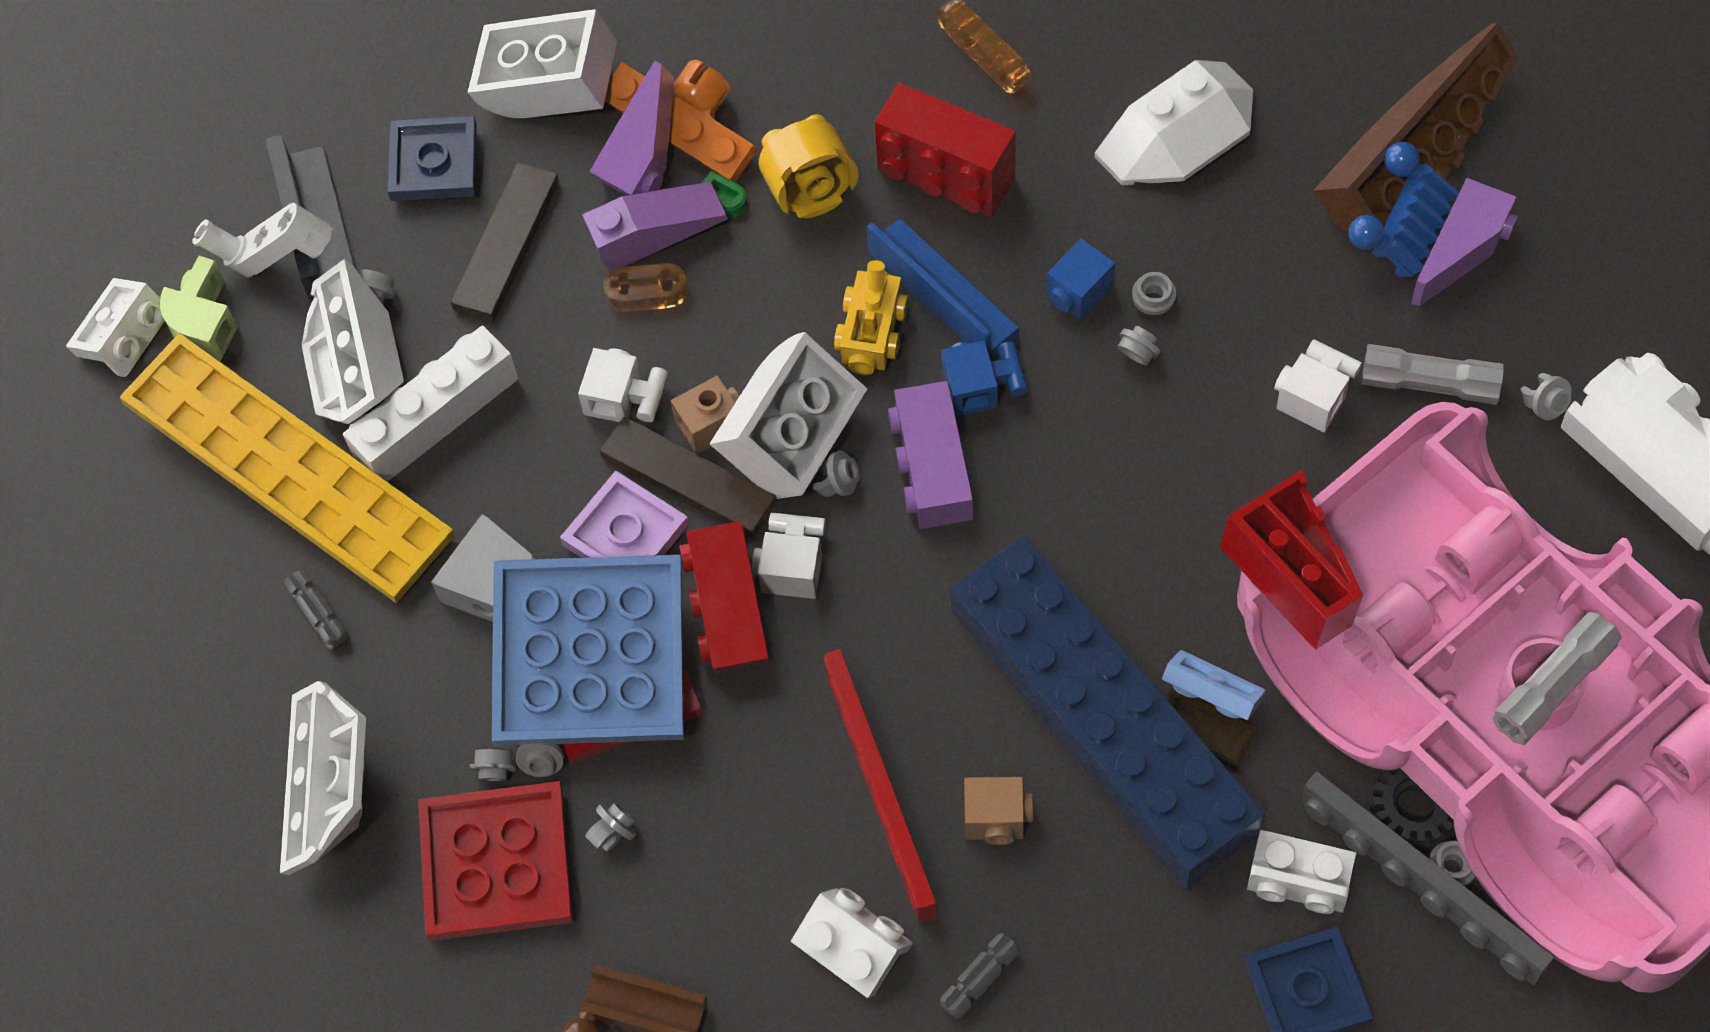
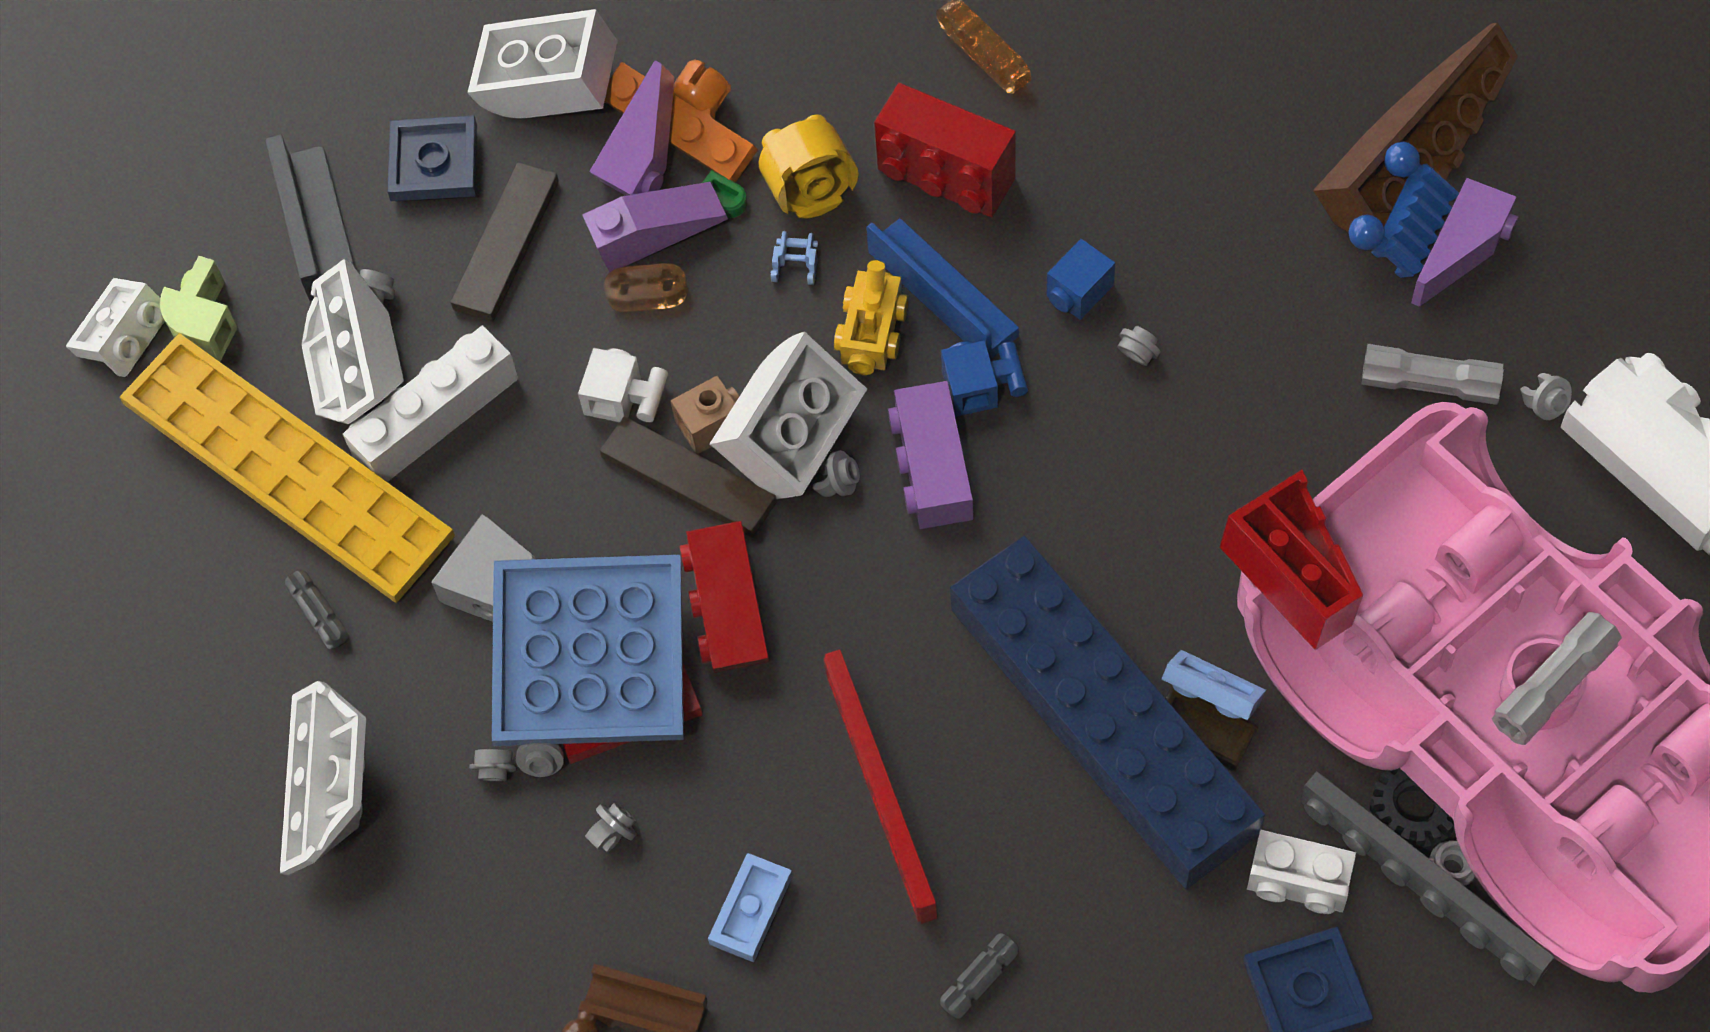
(267, 242): white beam -> none
(494, 861): red plate -> none
(624, 522): lavender plate -> none
(750, 907): none -> light blue plate
(780, 255): none -> light blue piece
(790, 561): white brick -> none
(851, 939): white bracket -> none
(996, 809): medium nougat brick -> none
(1154, 283): light grey plate -> none
(1179, 126): white wedge -> none
(1316, 385): white brick -> none

